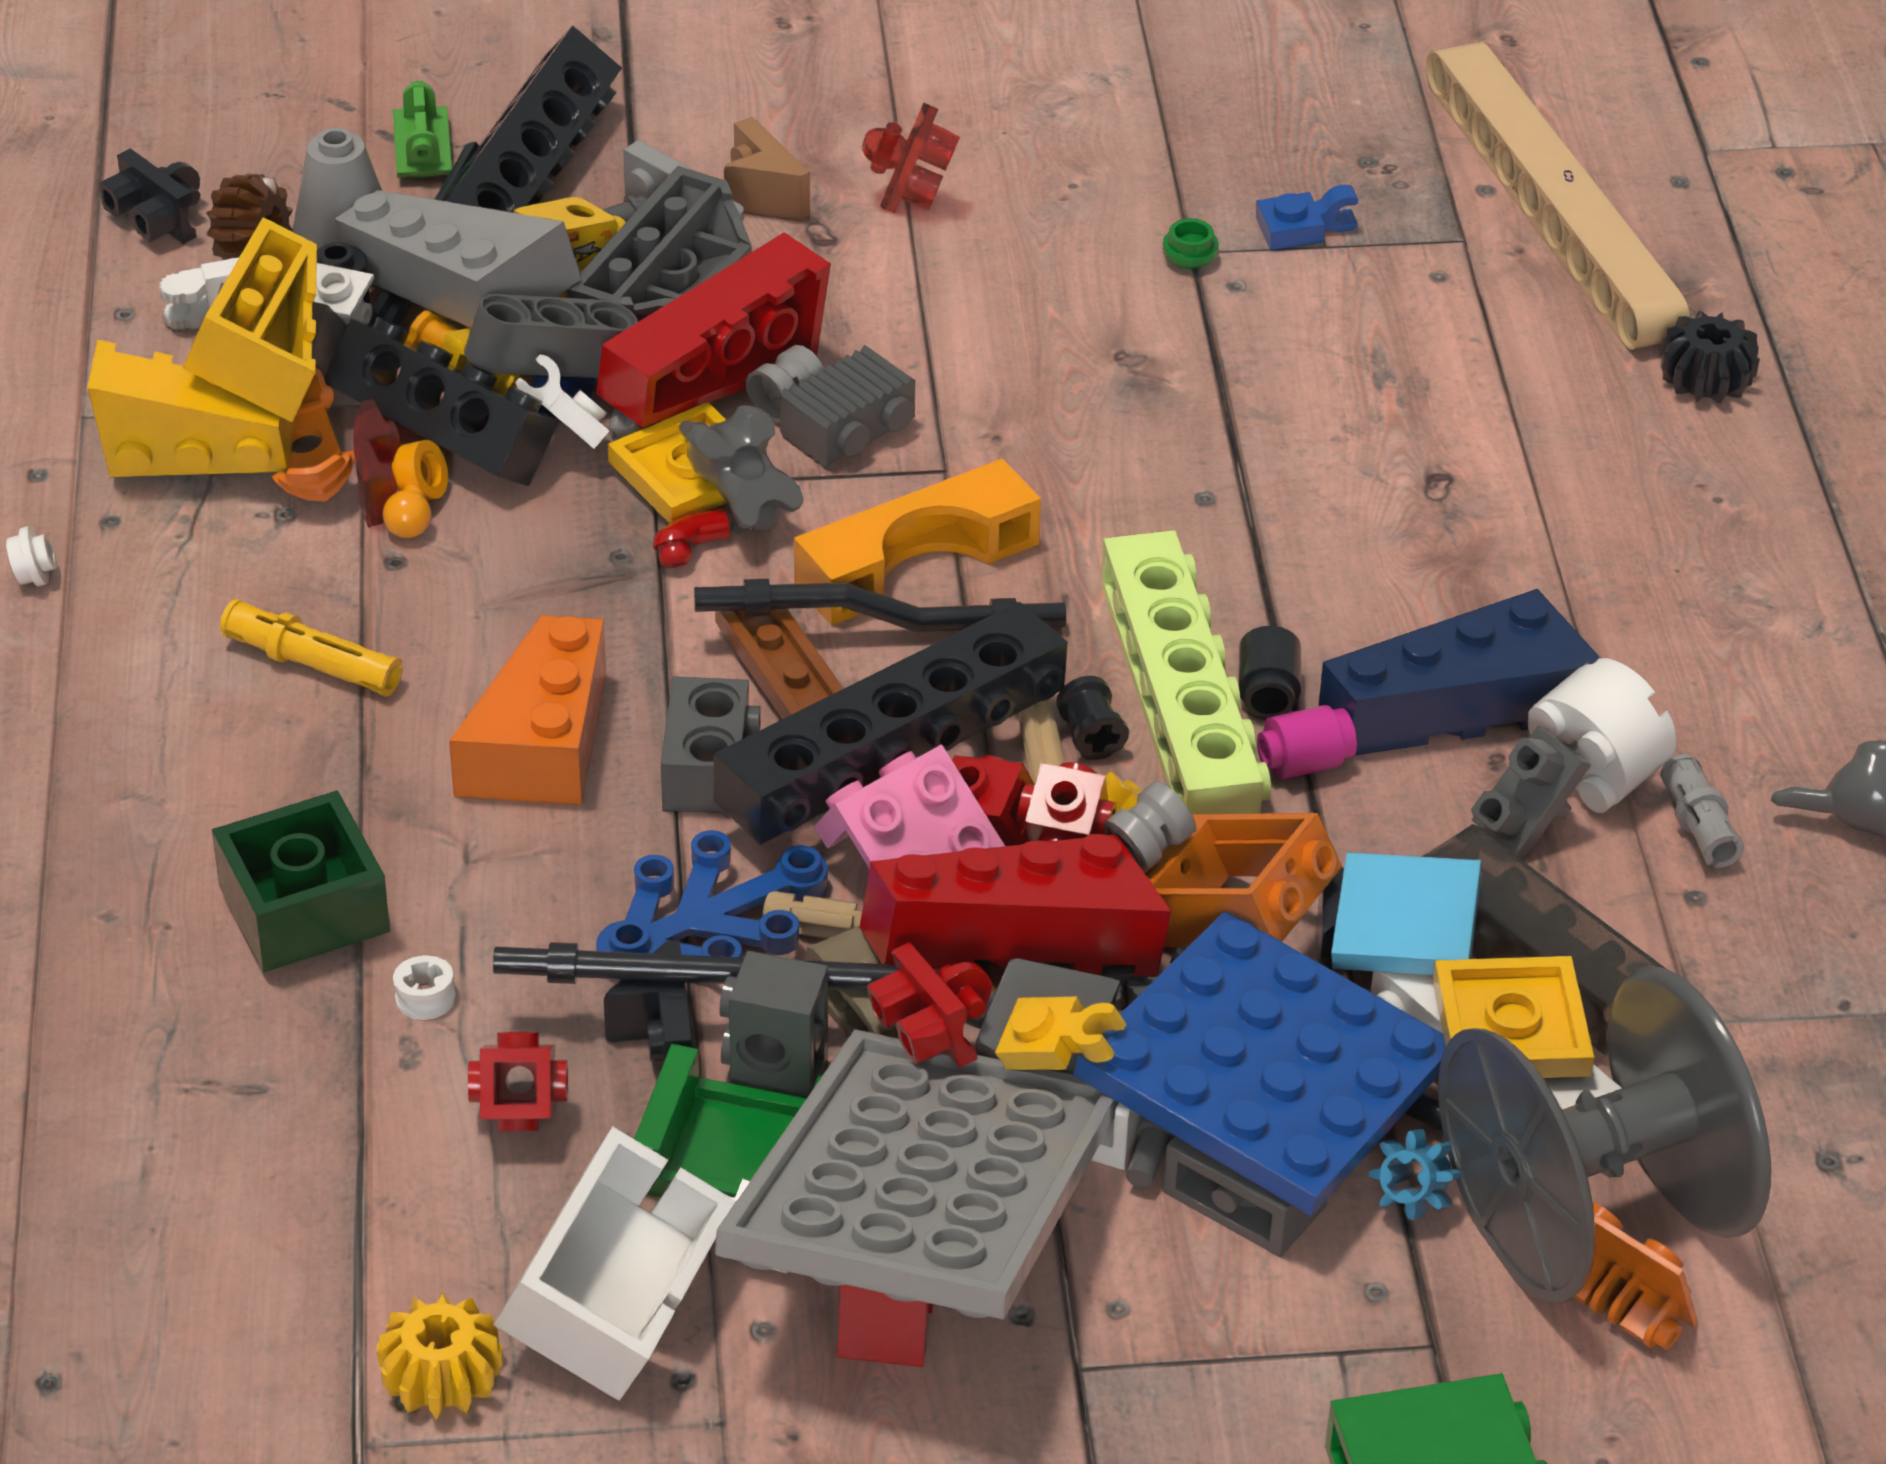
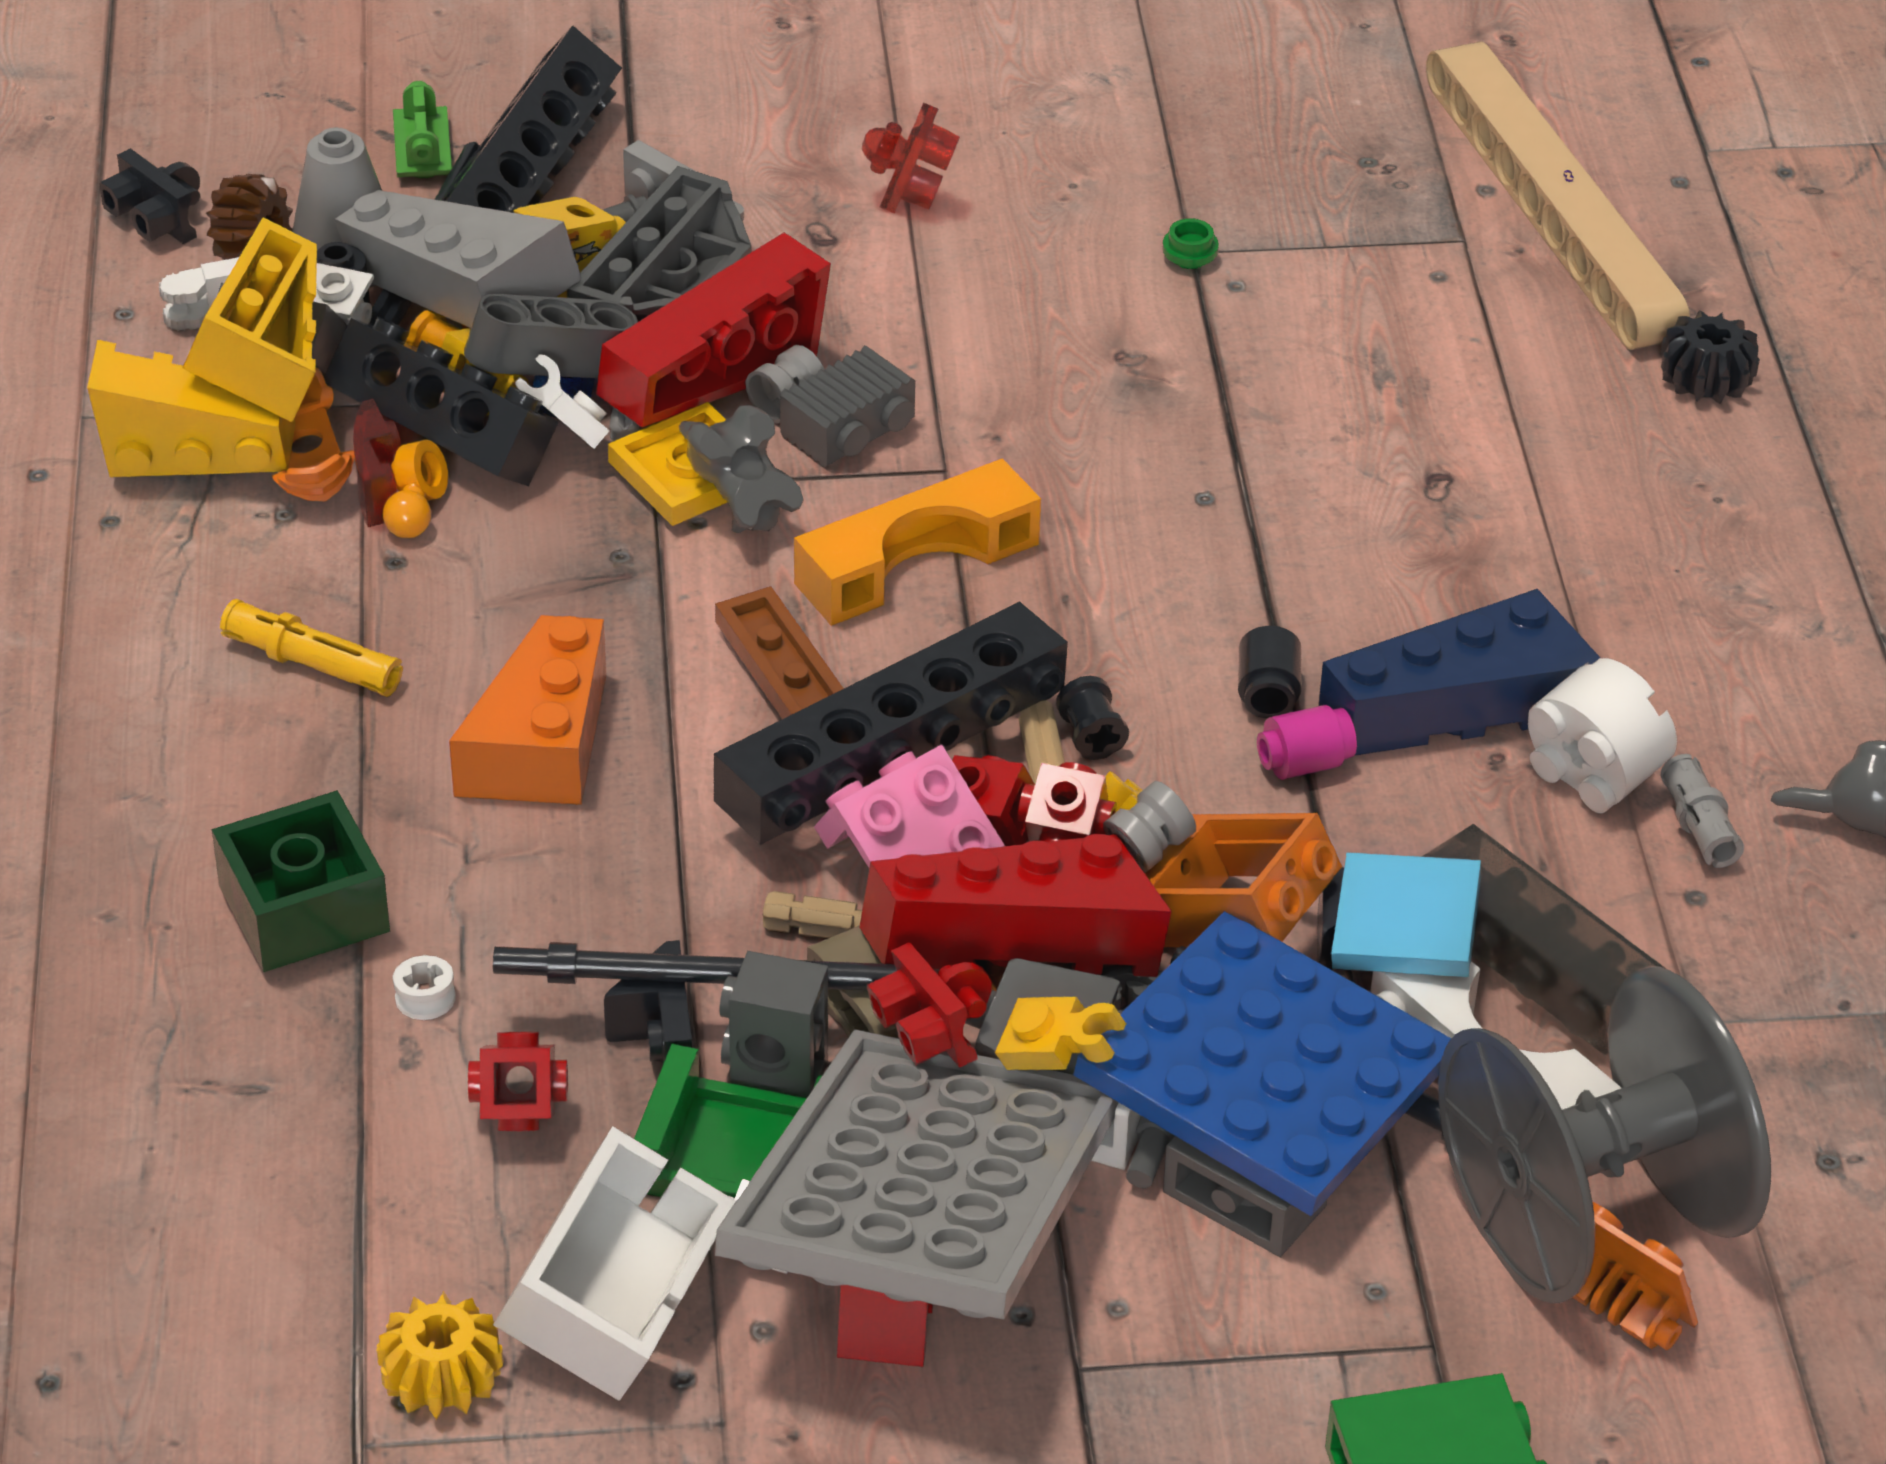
(31, 556): white plate -> none
(686, 531): red arm -> none
(700, 721): dark grey brick -> none
(713, 917): blue plant -> none
(759, 598): black bar -> none
(766, 175): medium nougat slope -> none
(1182, 675): yellowish green brick -> none
(1301, 221): blue plate -> none
(1397, 1171): dark azure gear -> none
(1523, 1000): yellow plate -> none
(1530, 792): dark grey hips -> none

